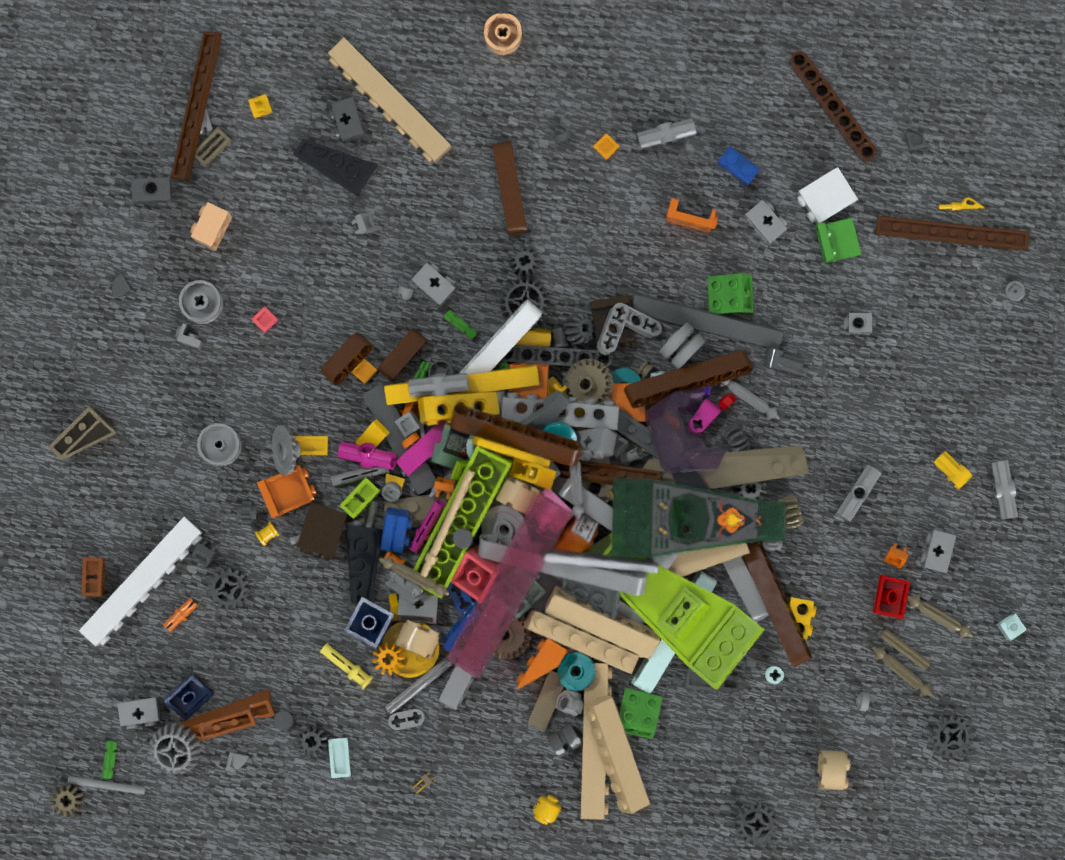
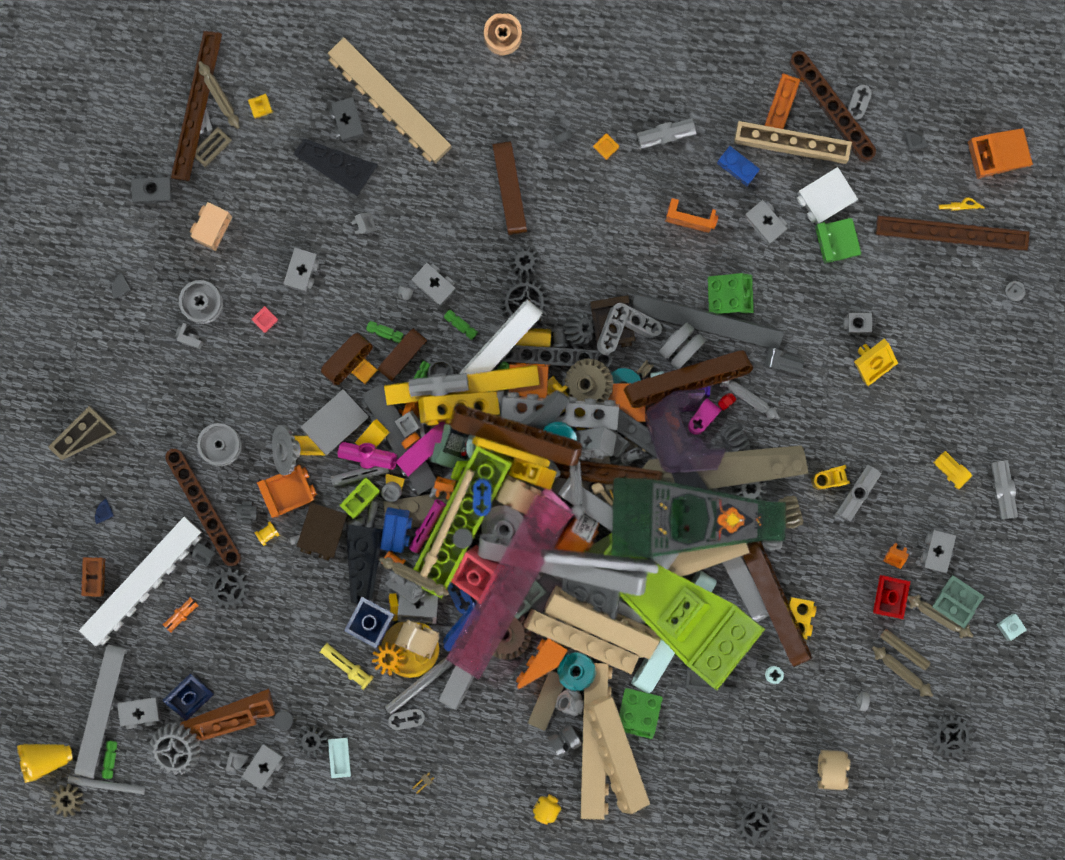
(42, 759): none -> yellow cone
(99, 712): none -> light grey beam
(103, 512): none -> dark blue tile
(196, 500): none -> reddish brown beam
(219, 95): none -> dark tan wheel
(253, 772): none -> light grey brick
(299, 259): none -> light grey brick
(334, 422): none -> light grey tile
(384, 332): none -> bright green axle
(477, 496): none -> blue beam
(598, 488): none -> tan hand
(782, 101): none -> orange tile
(792, 142): none -> tan brick
(834, 478): none -> yellow piece
(855, 100): none -> light grey beam
(875, 361): none -> yellow tile
(957, 601): none -> sand green slope
(999, 152): none -> orange slope

